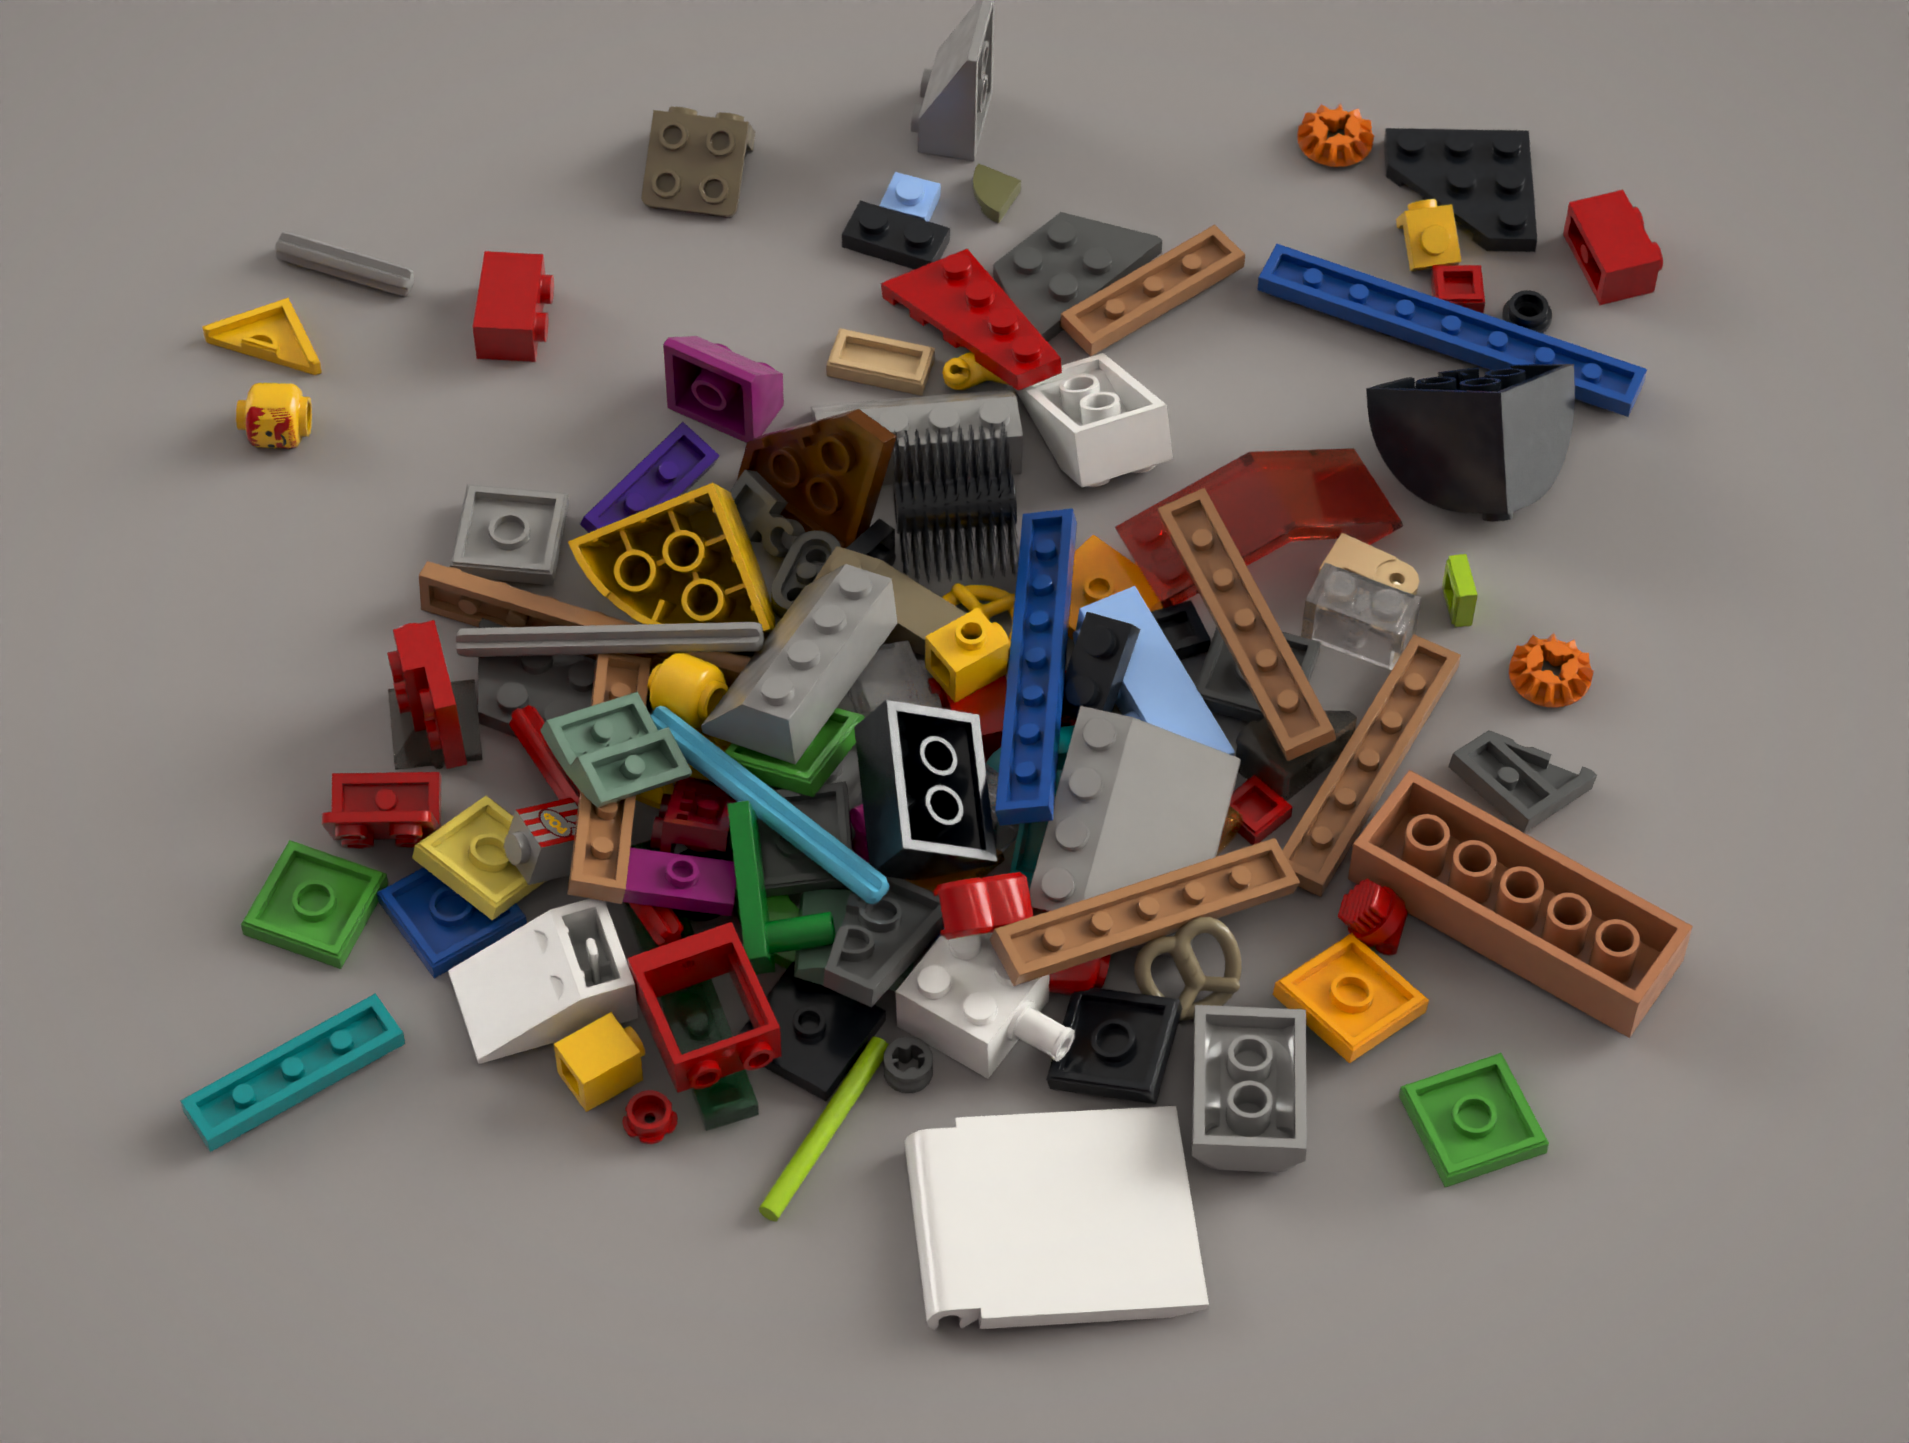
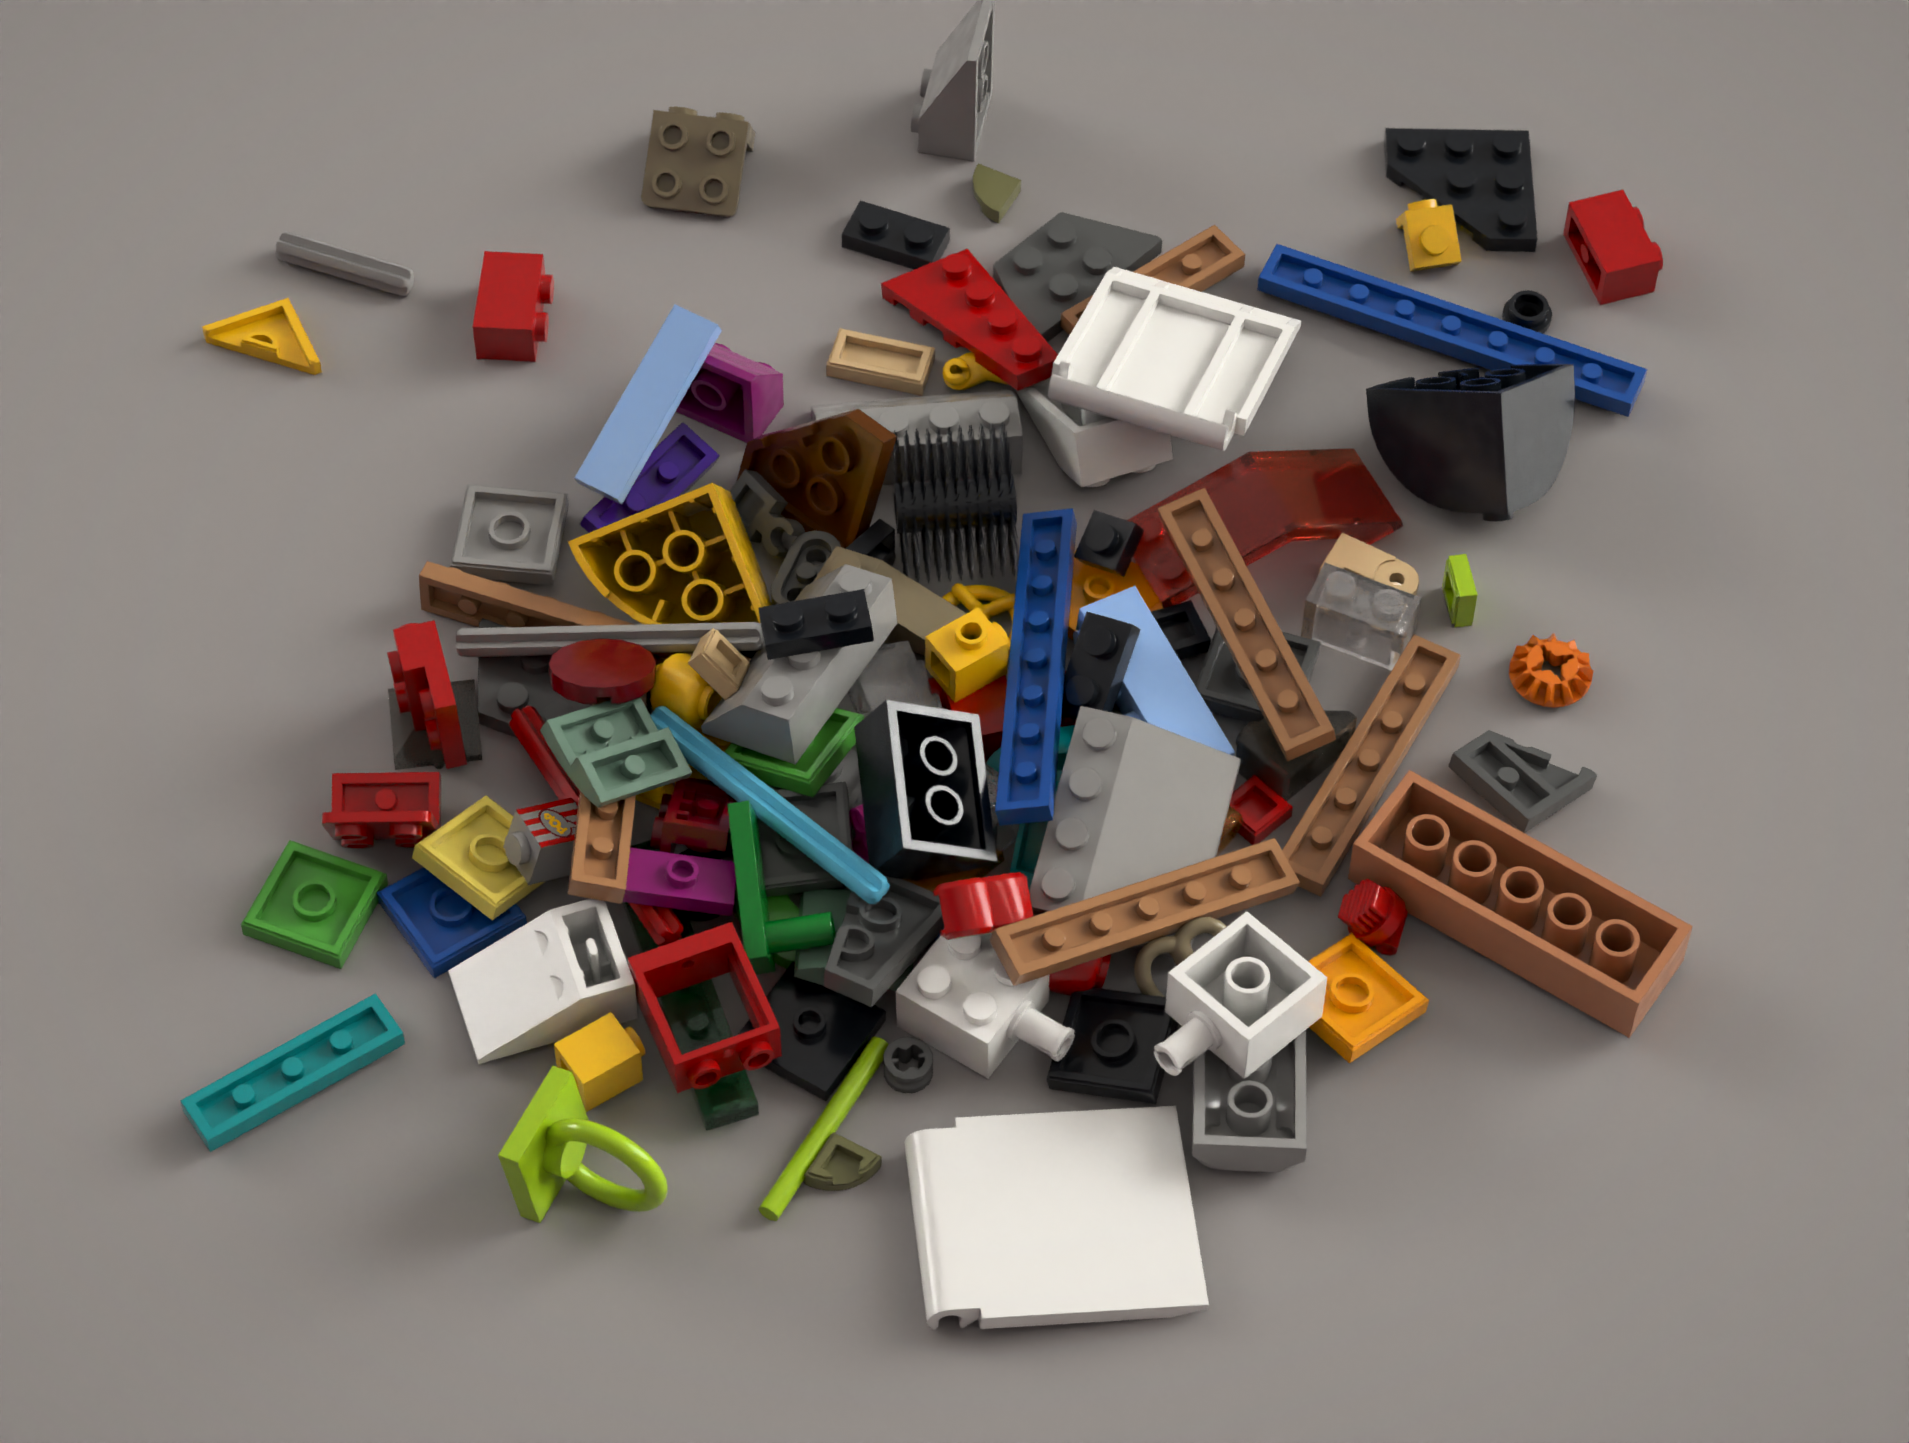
(275, 415): yellow head -> none
(551, 1144): none -> lime tile
(602, 670): none -> dark red tile
(648, 404): none -> light blue tile
(649, 1104): red plate -> none
(719, 663): none -> tan tile
(816, 624): none -> black plate
(842, 1165): none -> olive tile
(912, 196): light blue plate -> none
(1109, 543): none -> black plate
(1171, 358): none -> white piece
(1240, 999): none -> white brick
(1339, 149): orange gear -> none
(1459, 285): red tile -> none
(1473, 1120): bright green tile -> none

